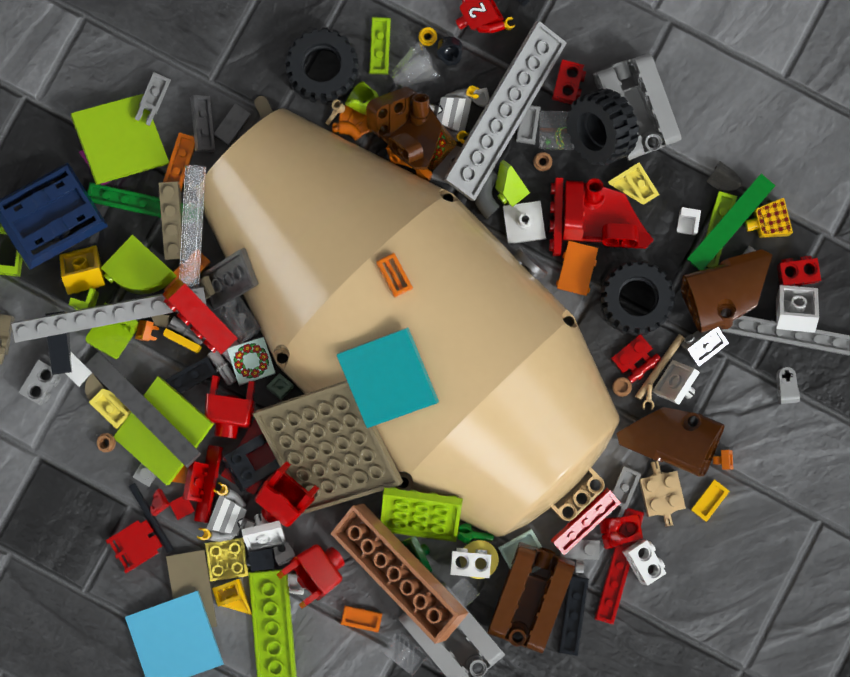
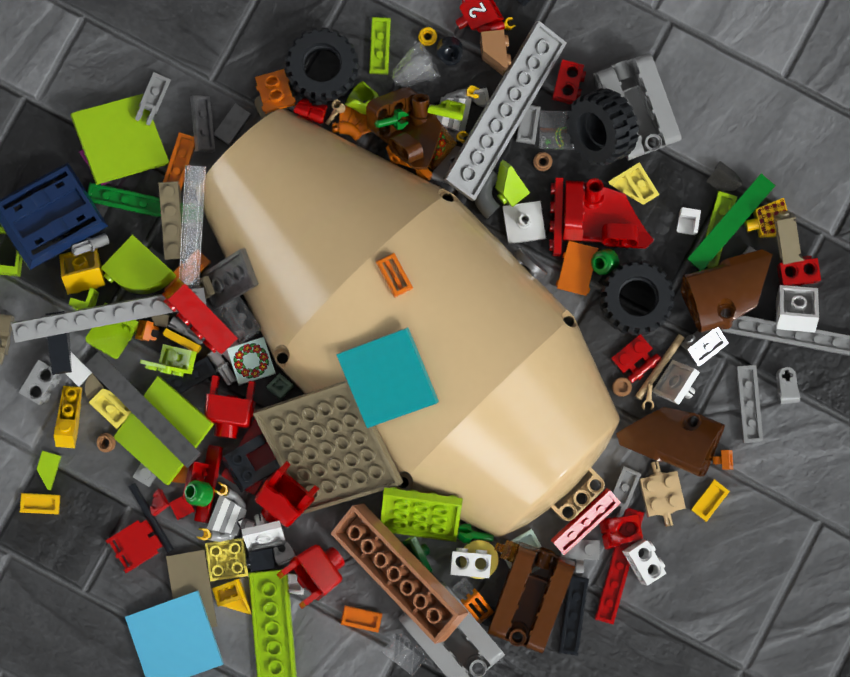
(39, 503): none -> yellow tile
(48, 467): none -> lime tile
(68, 417): none -> yellow slope
(90, 244): none -> light grey axle
(173, 361): none -> lime bracket
(198, 493): none -> green head
(274, 91): none -> orange piece
(310, 112): none -> red piece
(398, 113): none -> green bar
(448, 109): none -> lime tile
(471, 599): none -> orange tile
(494, 48): none -> medium nougat slope
(508, 550): none -> clear orange tile
(604, 261): none -> green head
(749, 404): none -> light grey plate
(787, 237): none -> dark tan window

